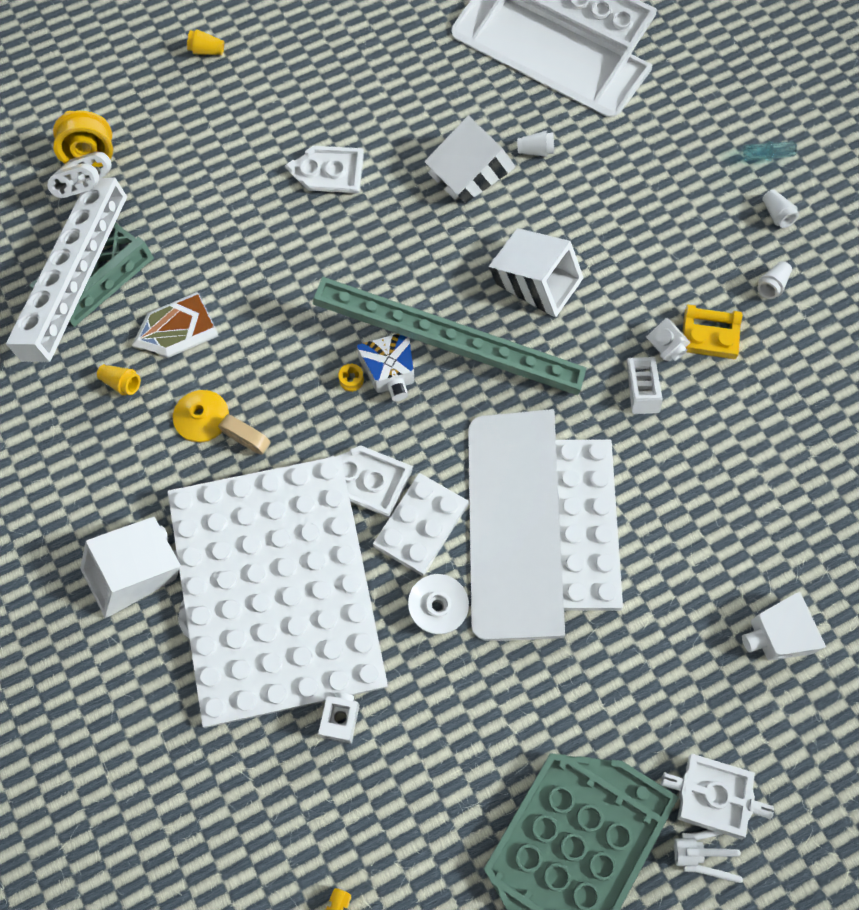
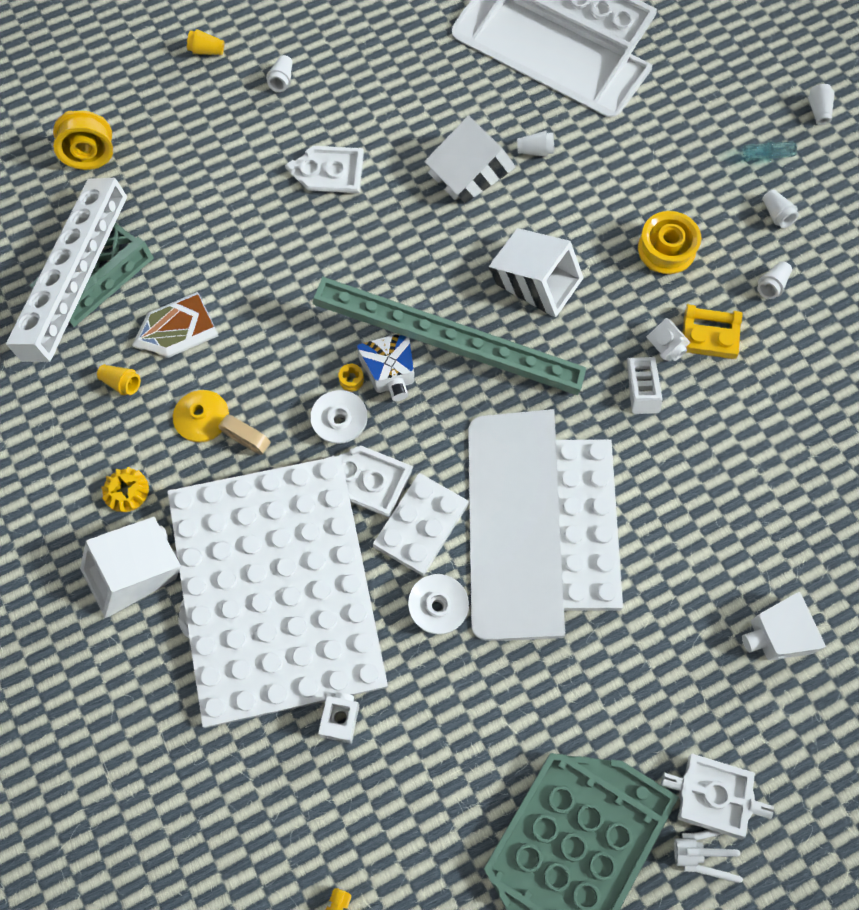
(73, 175): white connector -> none
(137, 492): none -> yellow gear
(280, 74): none -> white cone
(339, 405): none -> white dish
(673, 256): none -> yellow wheel
(821, 102): none -> white cone

